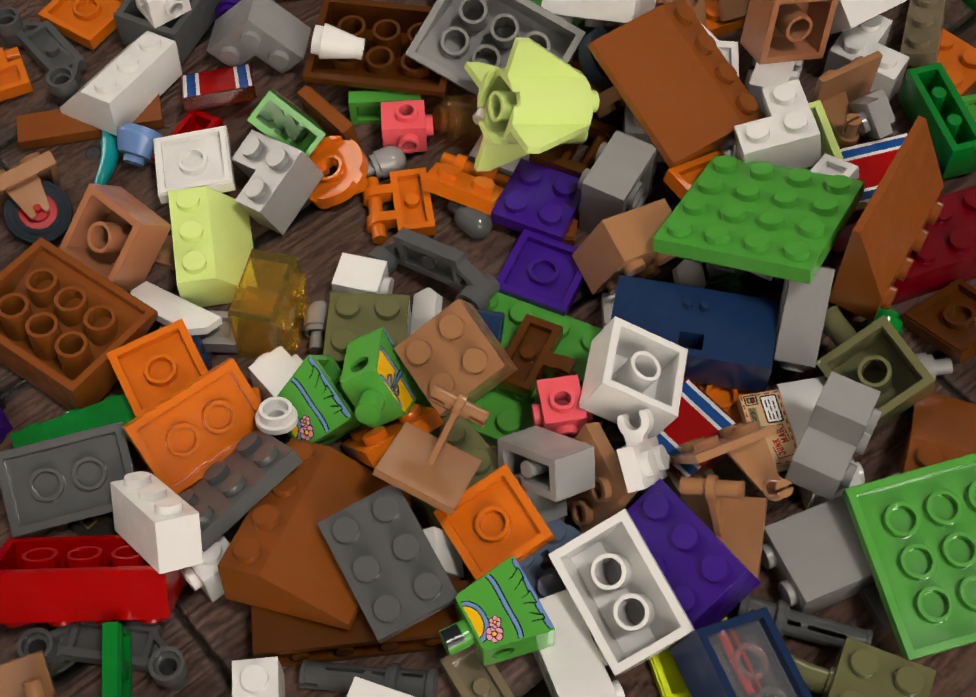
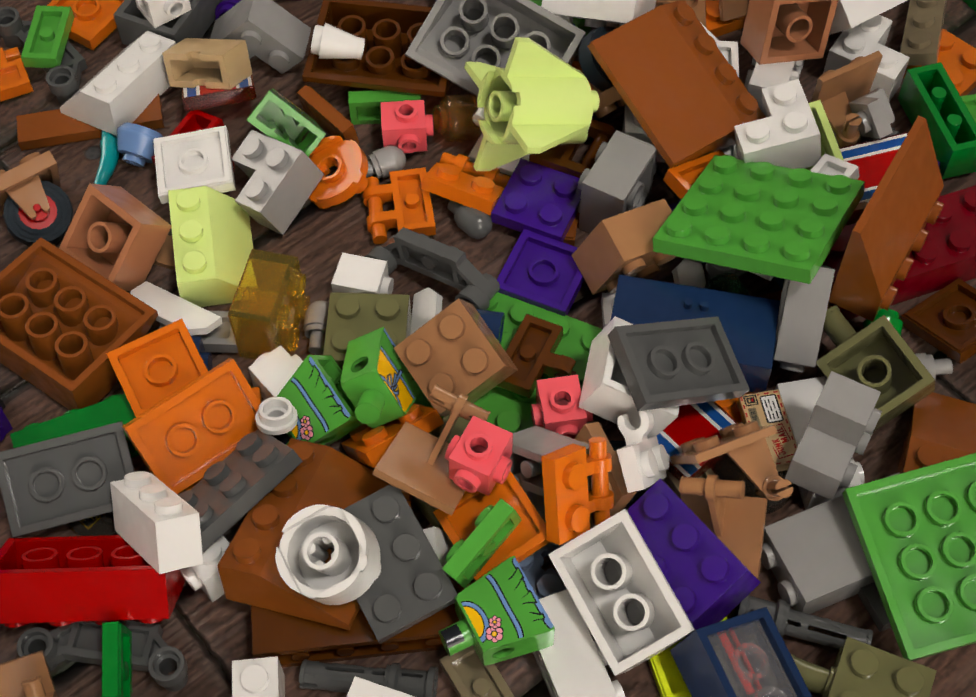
(47, 36): none -> bright green plate
(207, 63): none -> tan brick
(305, 546): none -> white brick
(480, 456): none -> coral brick
(491, 530): none -> bright green plate
(566, 489): none -> orange plate
(677, 363): none -> dark grey plate

